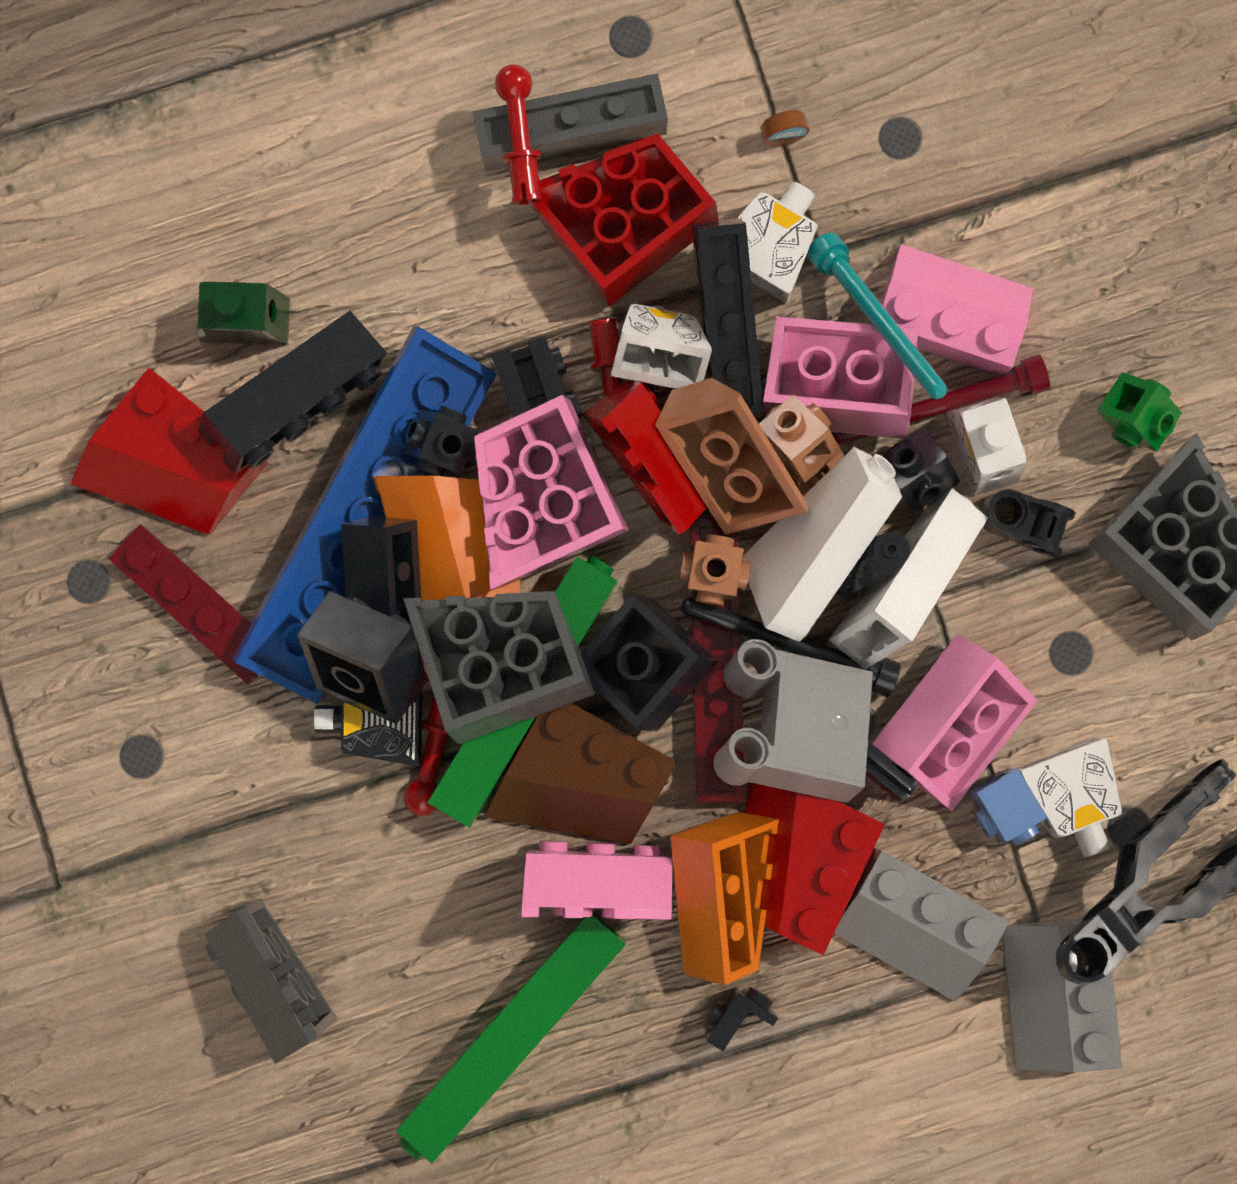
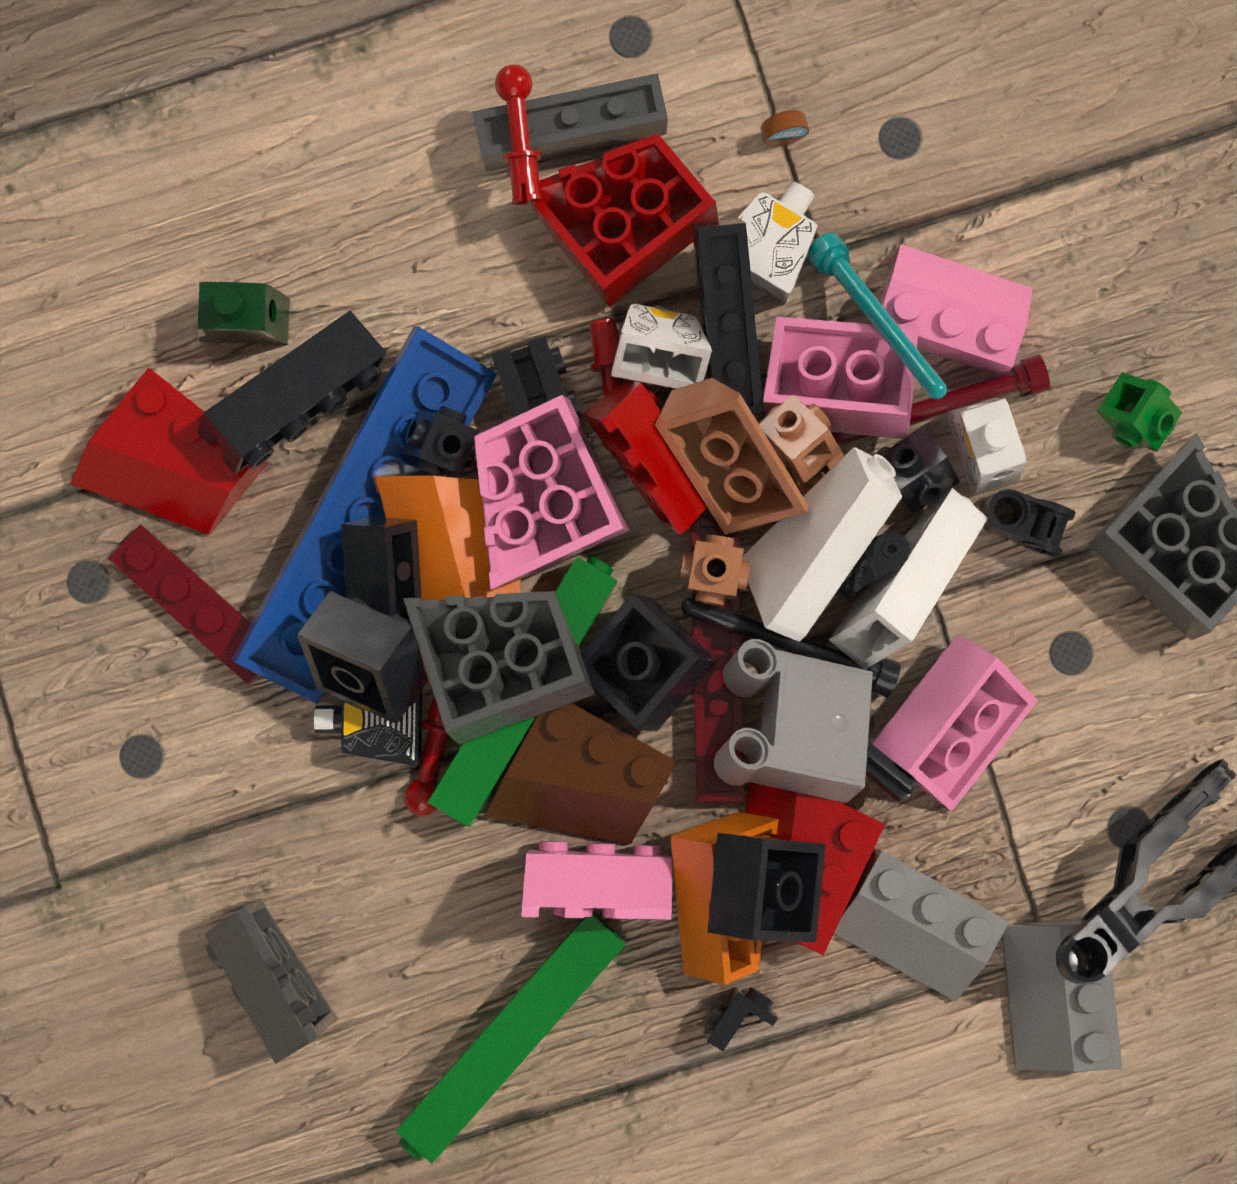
(766, 888): none -> black brick
(1007, 807): medium blue brick -> none
(1076, 793): white torso -> none

